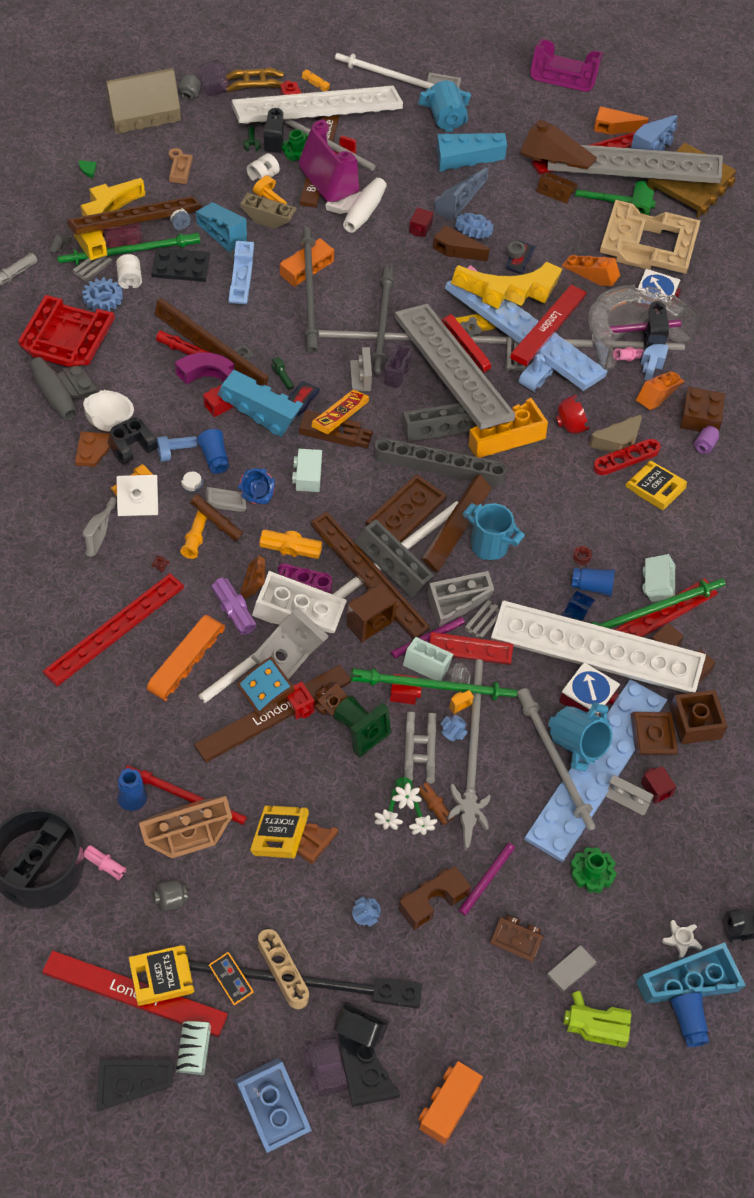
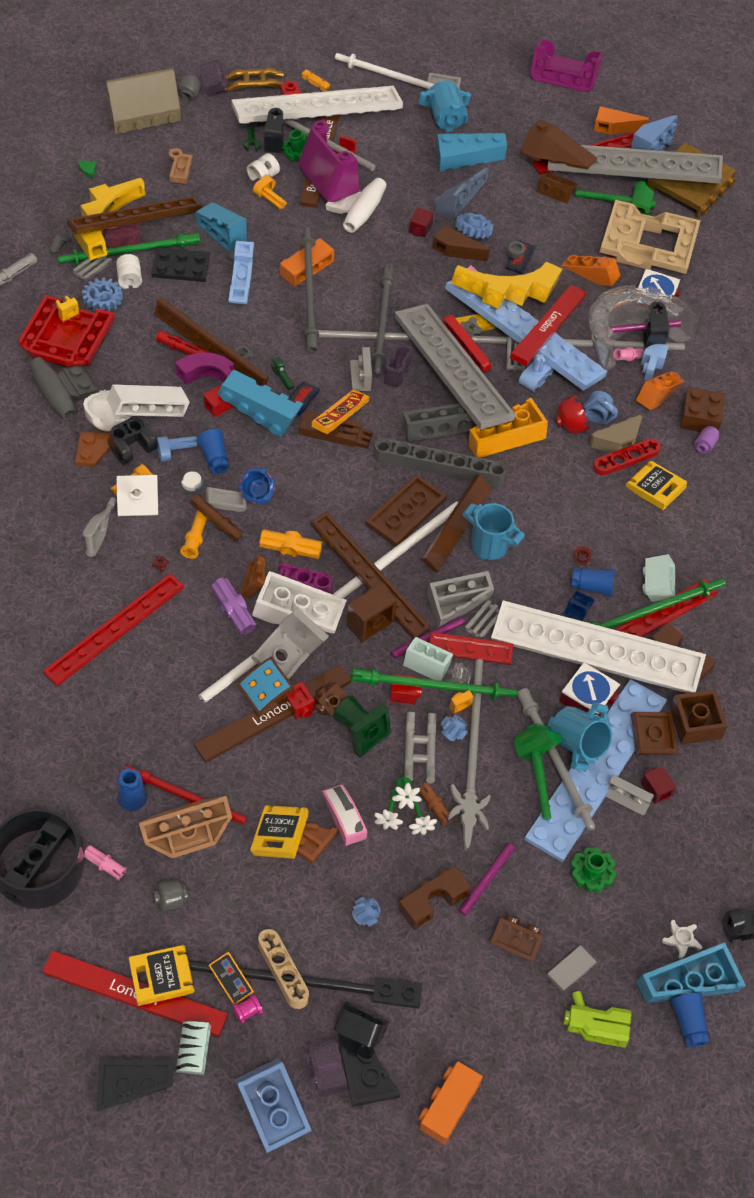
(68, 308): none -> yellow tile
(147, 400): none -> white brick
(180, 219): sand blue piece -> none
(185, 656): orange beam -> none
(247, 1009): none -> dark pink bush
(266, 211): dark tan slope -> none
(308, 470): light aqua brick -> none
(345, 815): none -> slope
(394, 558): dark grey brick -> none
(530, 746): none -> green piece
(598, 408): none -> medium blue piece

